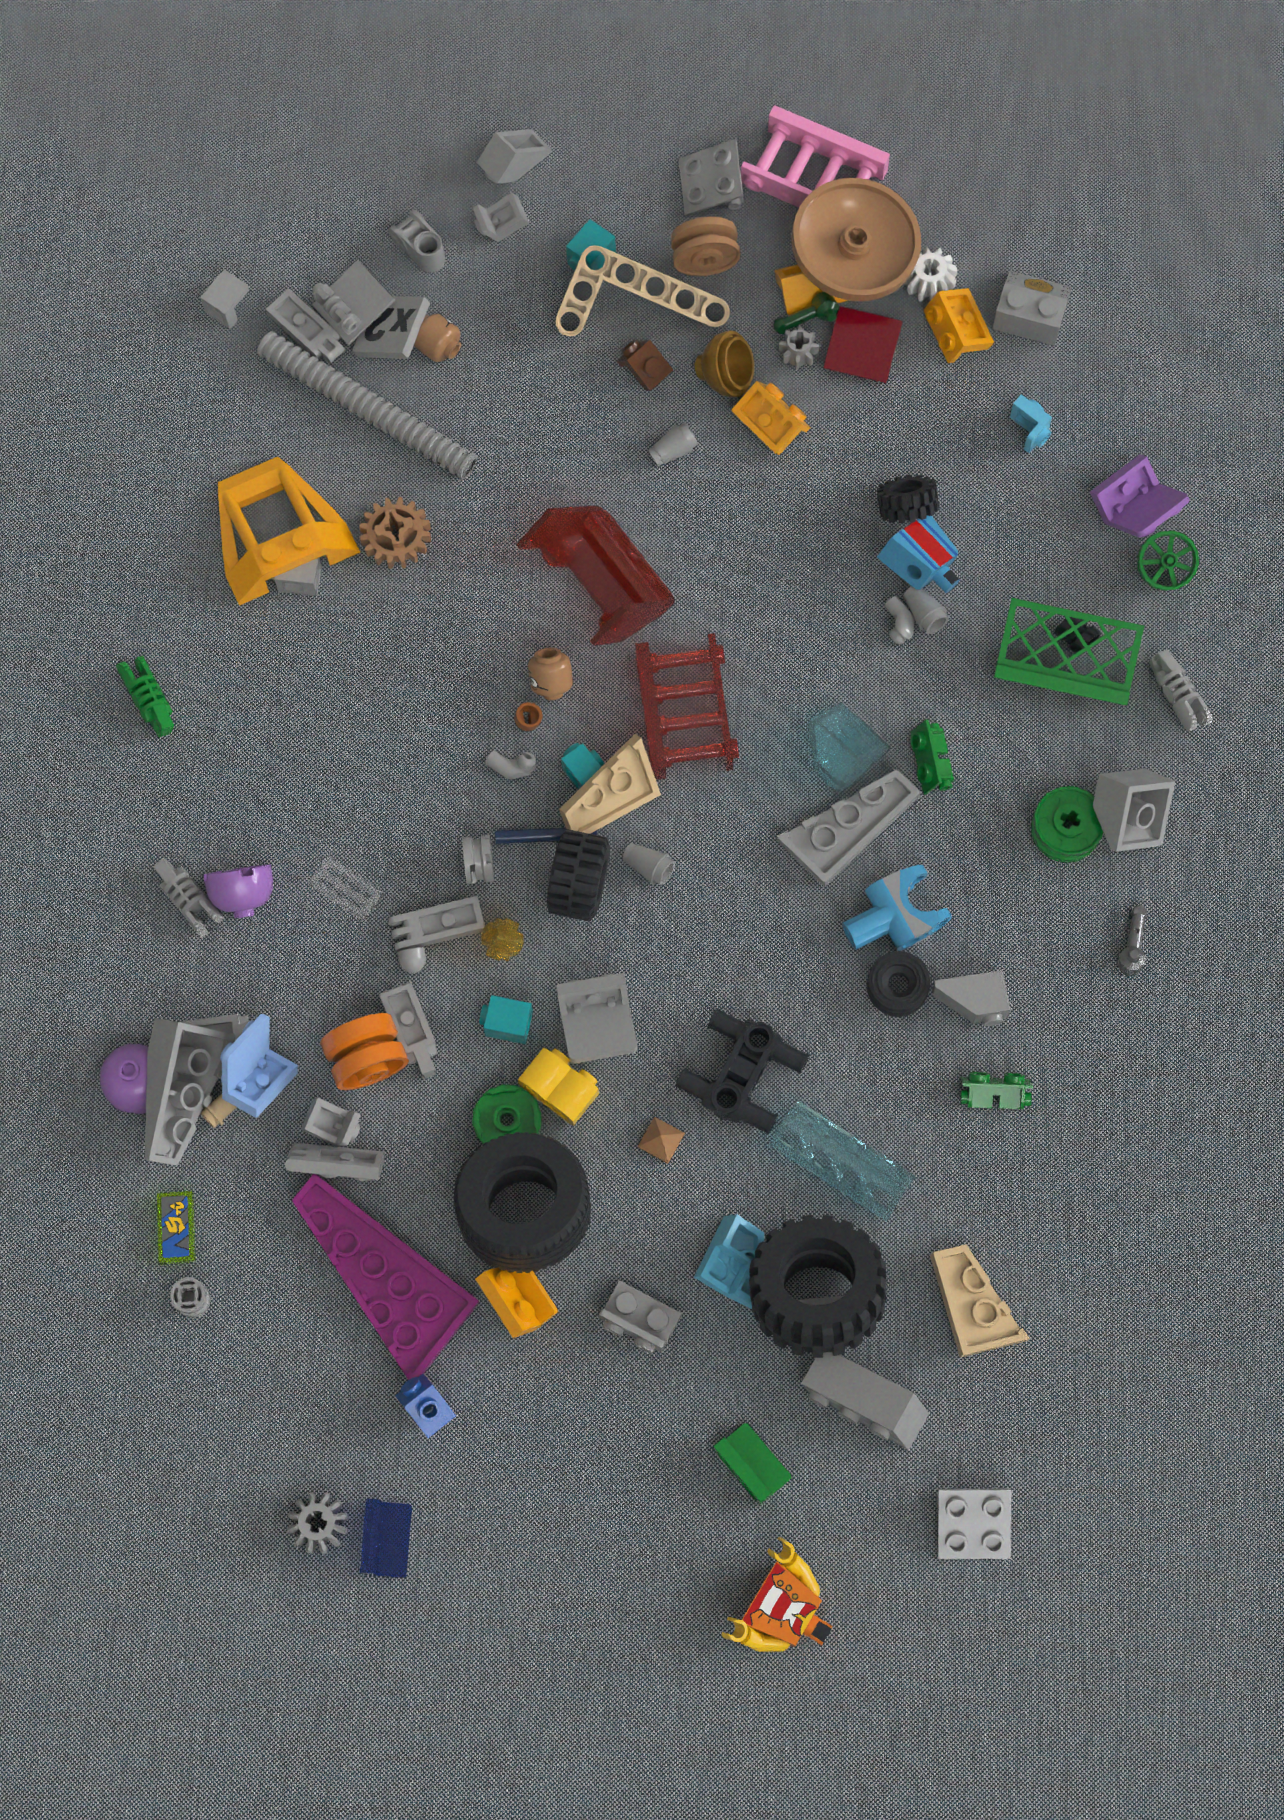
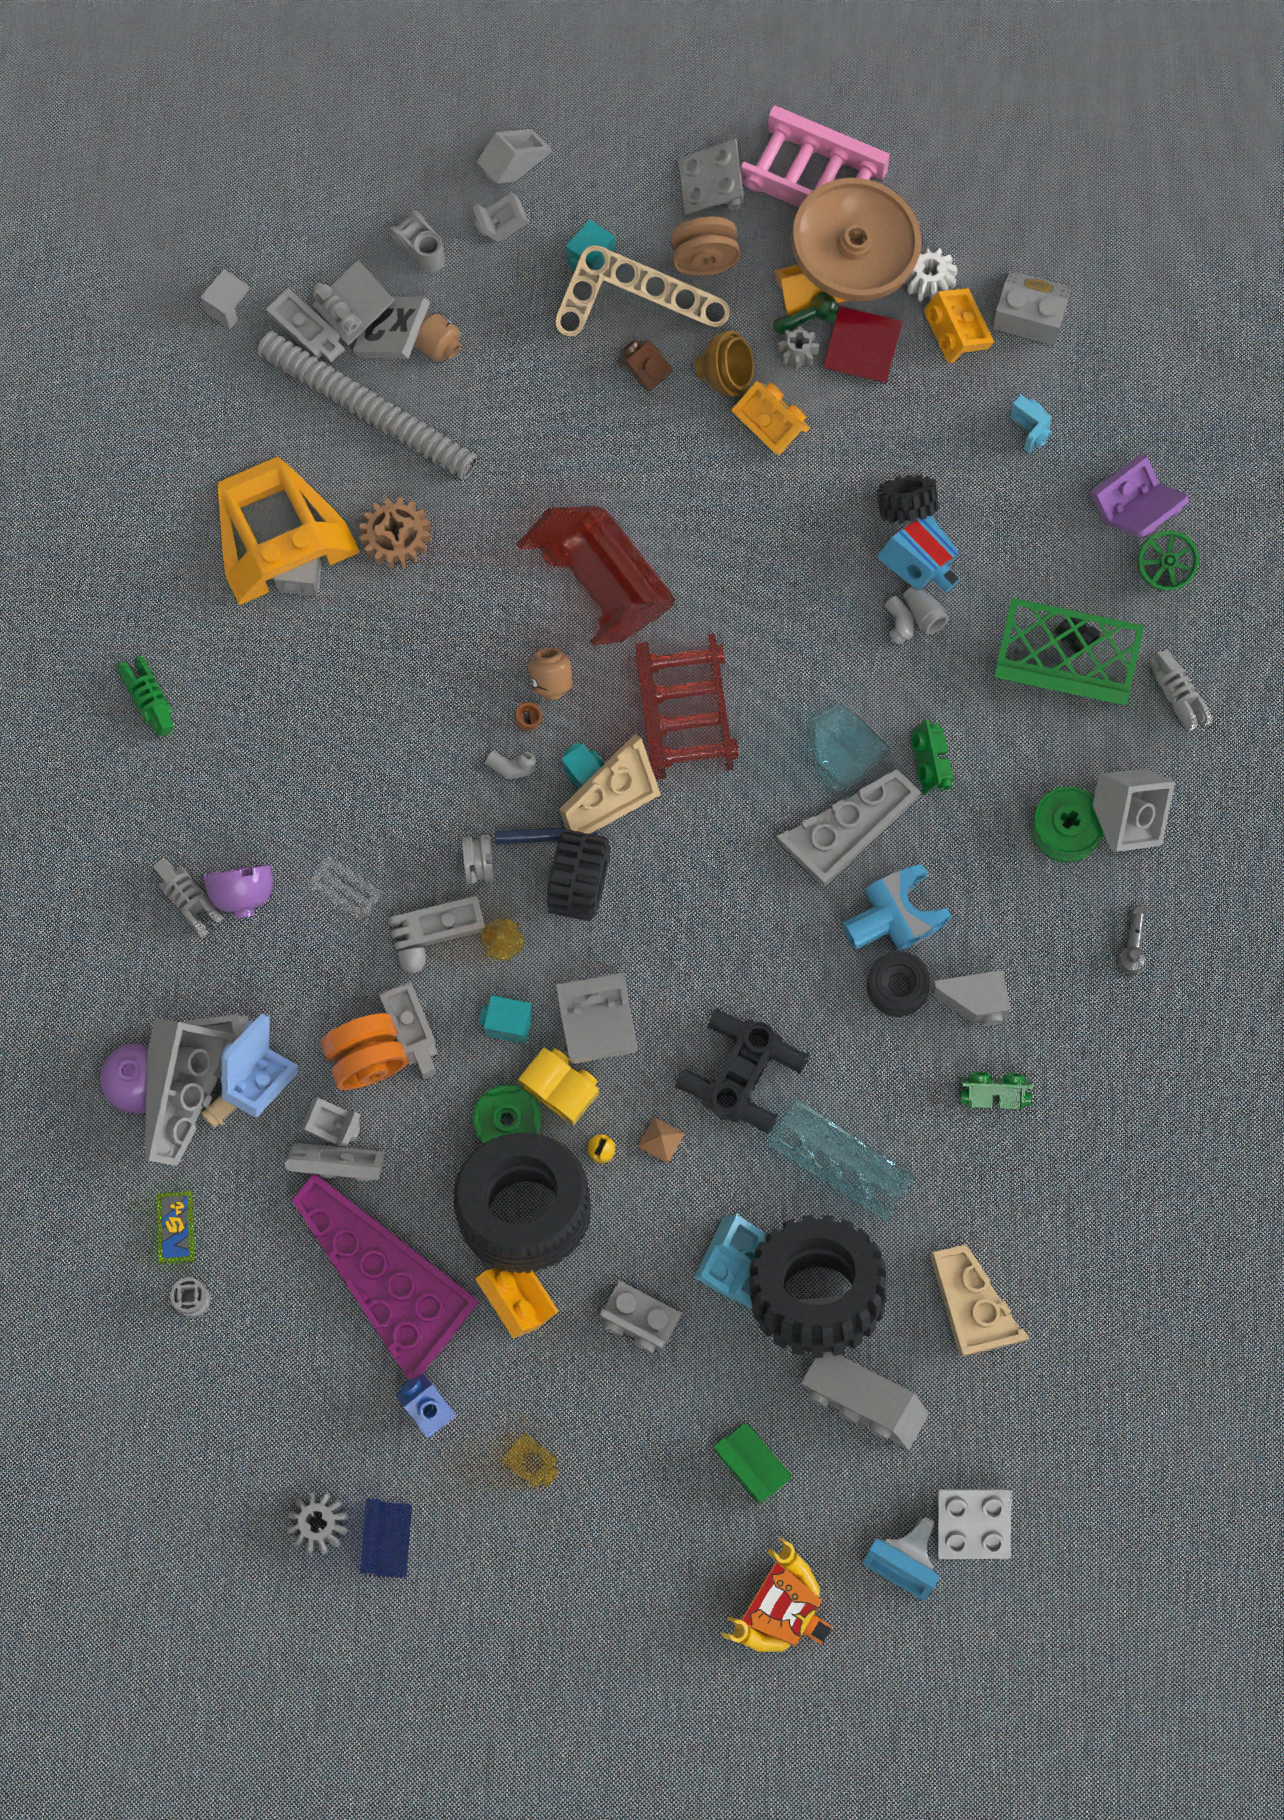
(520, 1451): none -> clear yellow brick
(607, 1152): none -> yellow hinge
(651, 864): light grey cone -> none
(673, 445): light grey cone -> none
(905, 1560): none -> dark azure piece

